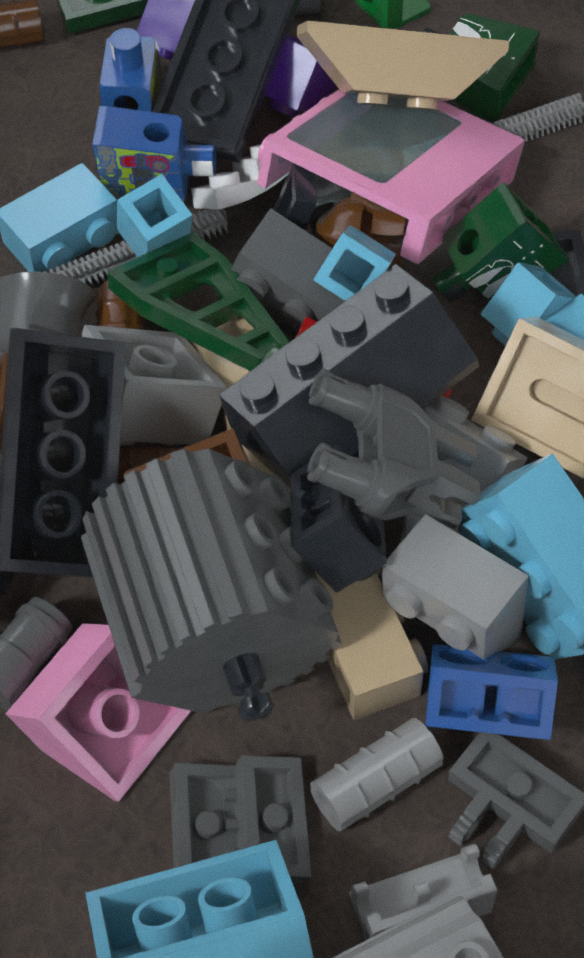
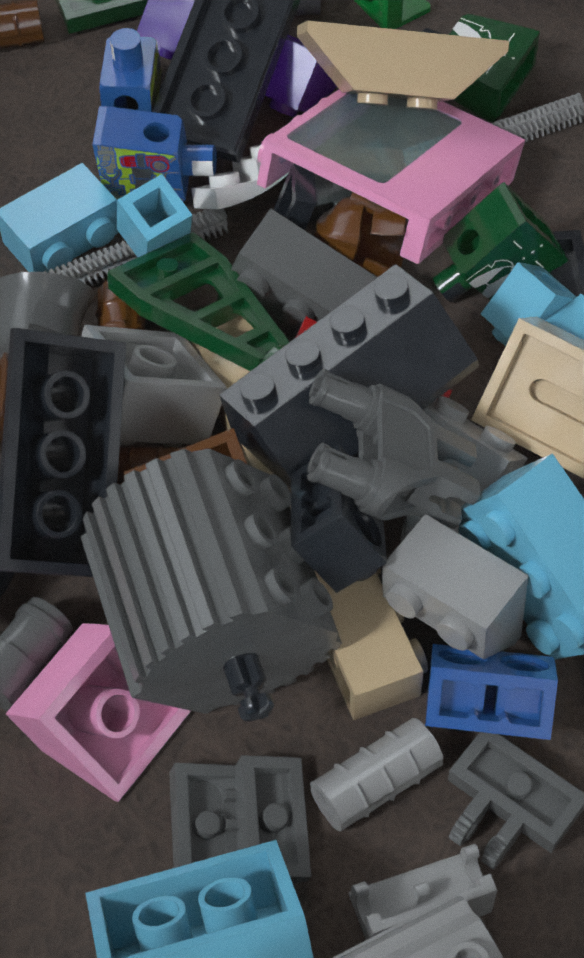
(353, 263): medium azure brick -> none

